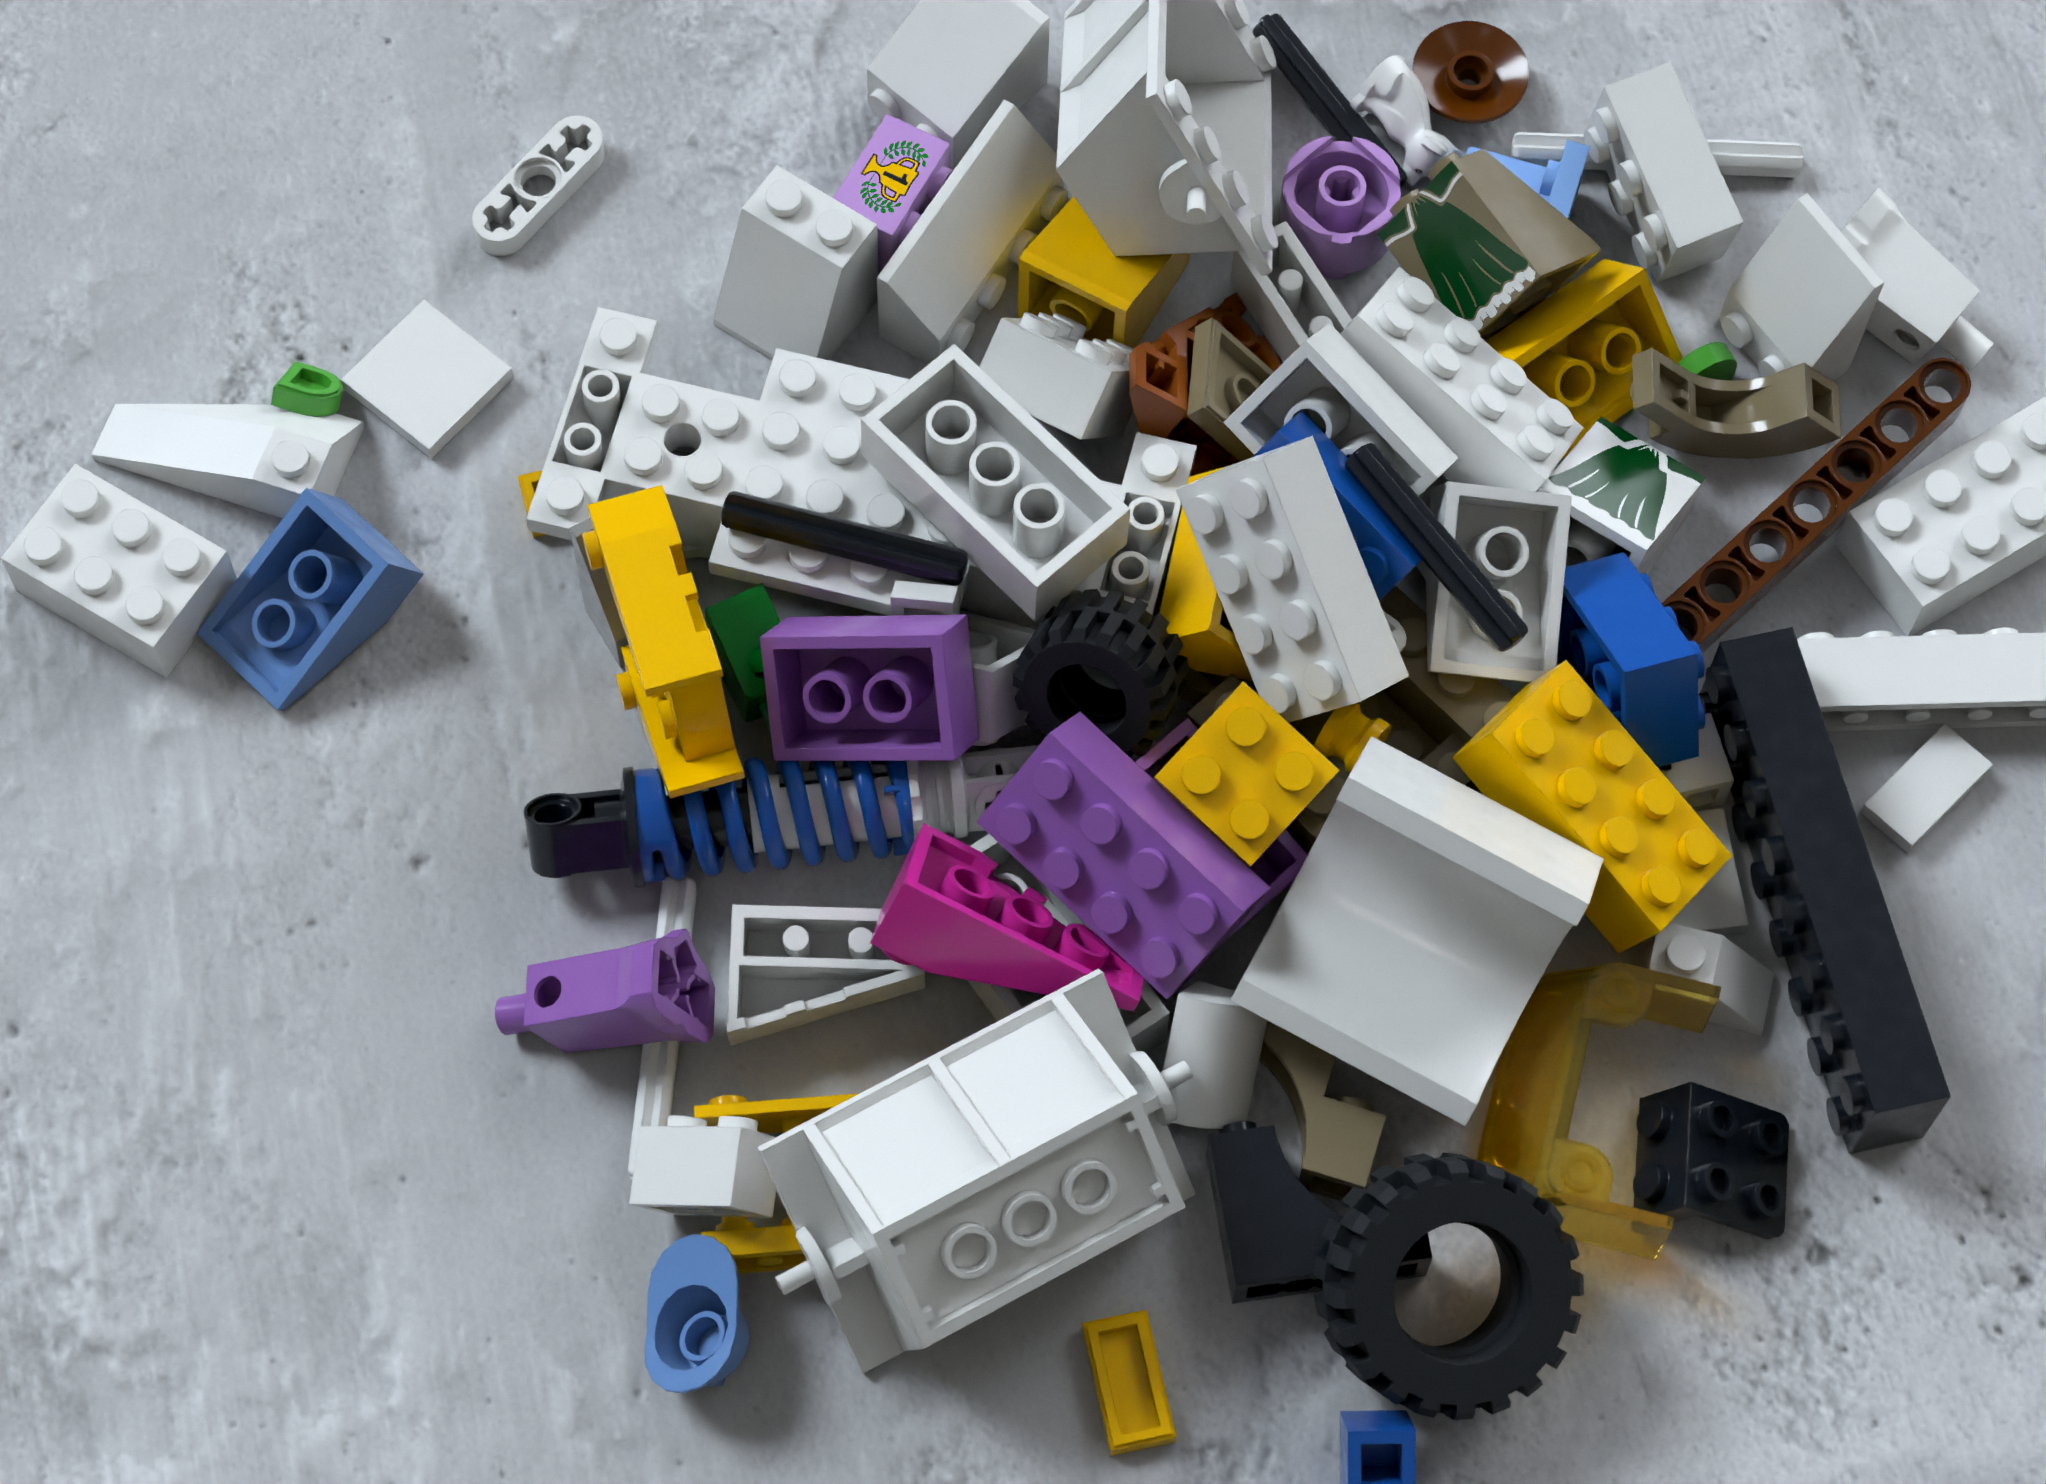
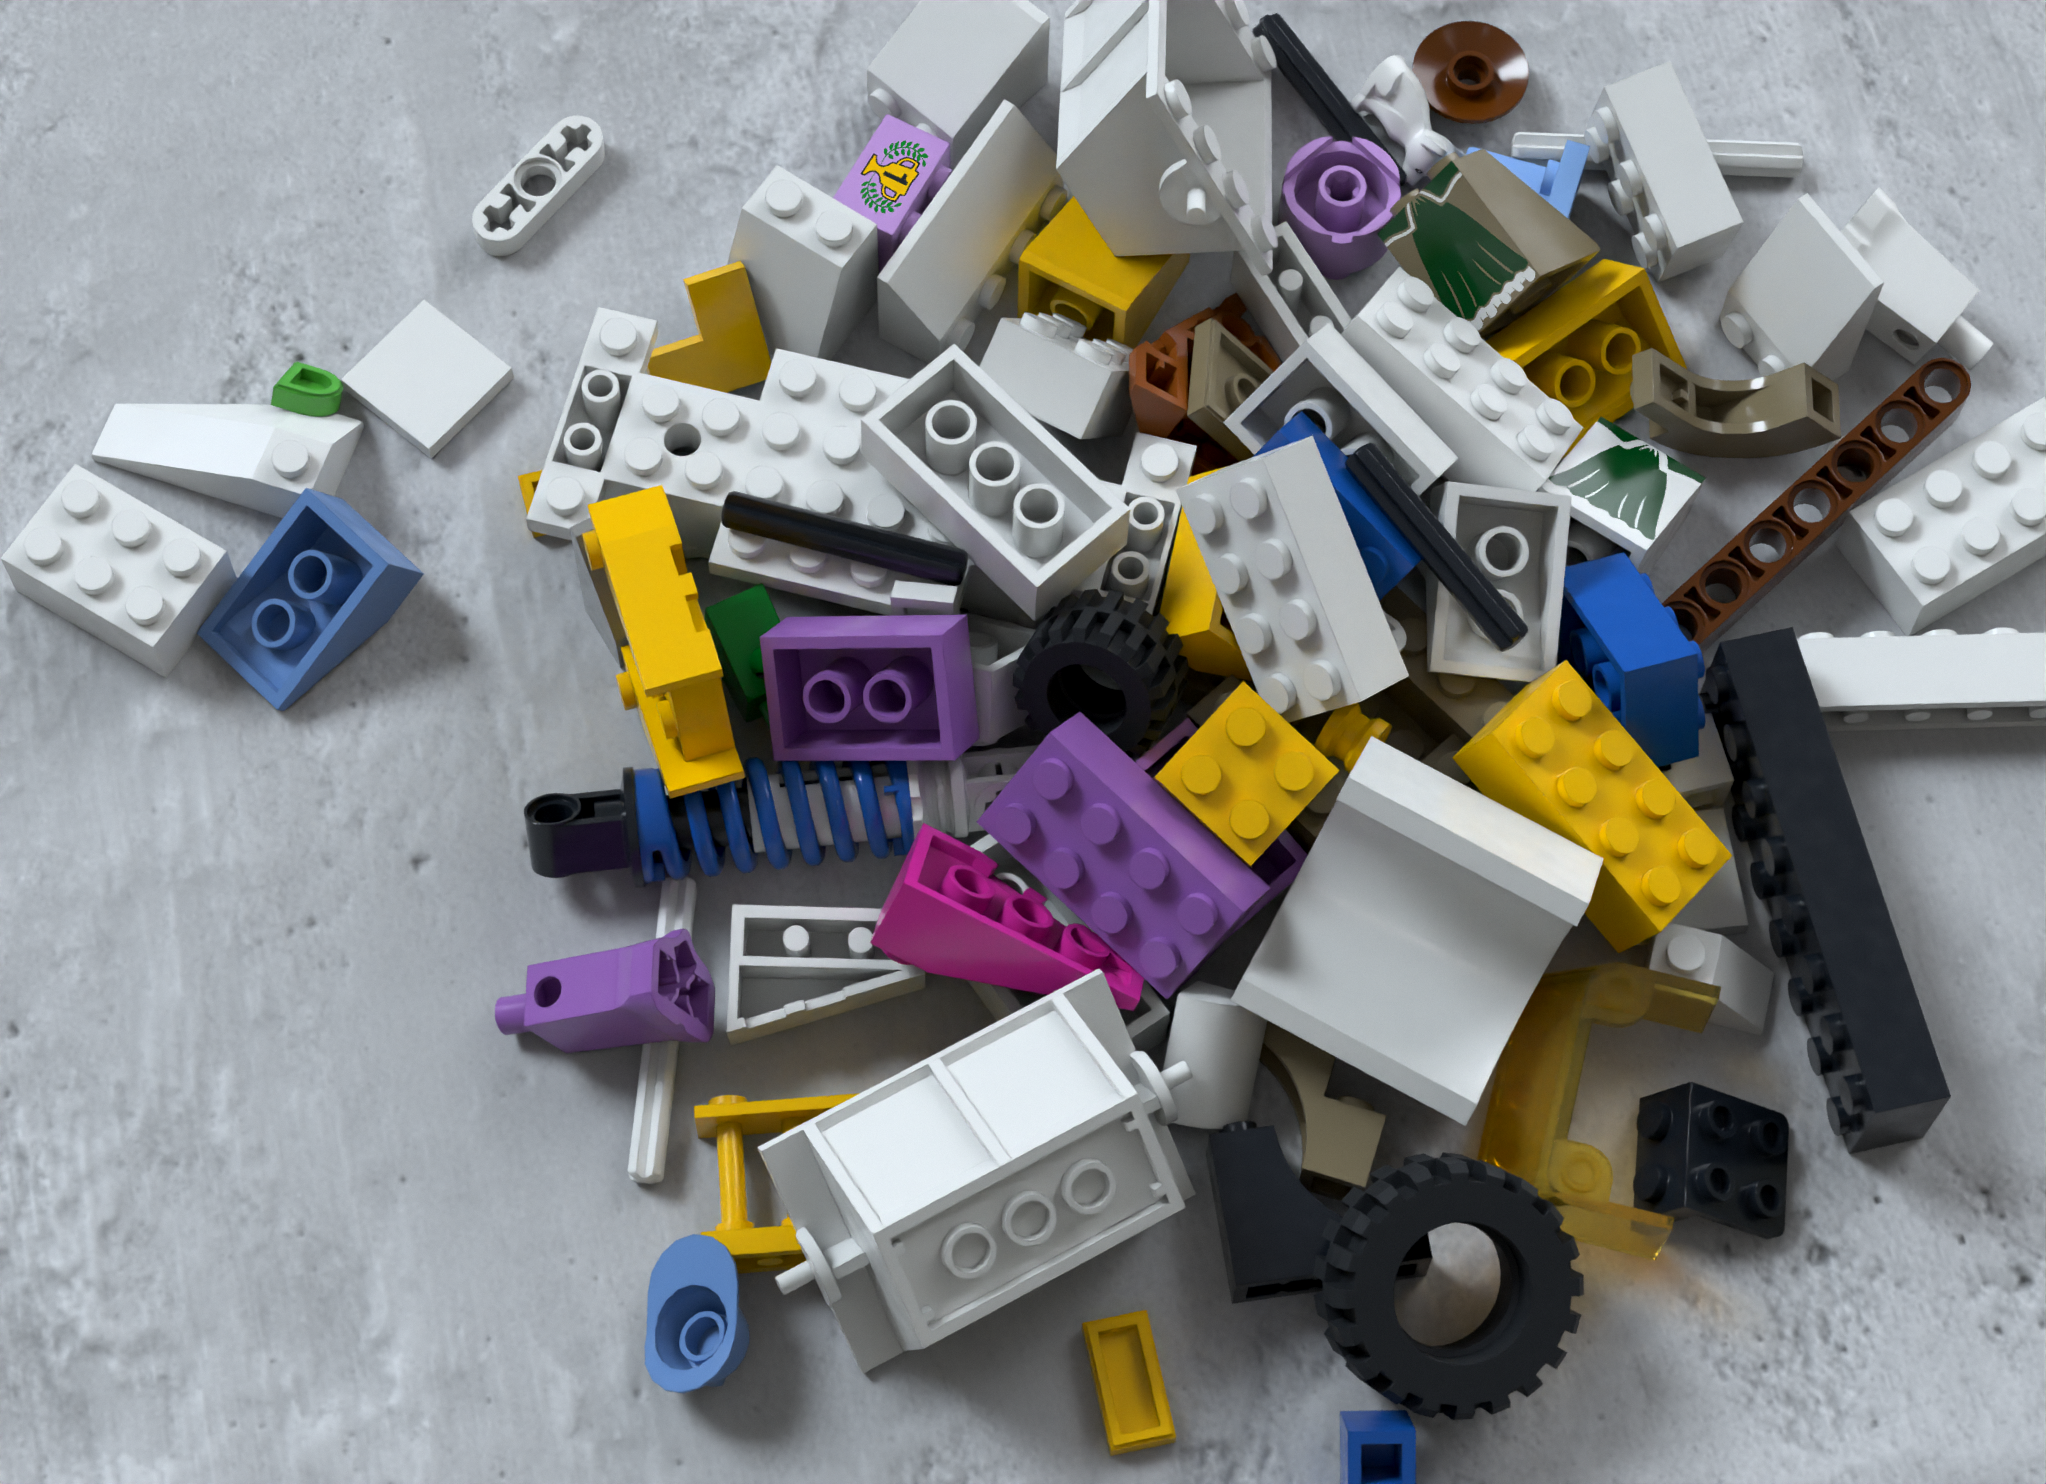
(703, 1169): white brick -> none
(730, 339): none -> yellow tile
(1711, 361): bright green tile -> none
(1926, 788): white tile -> none

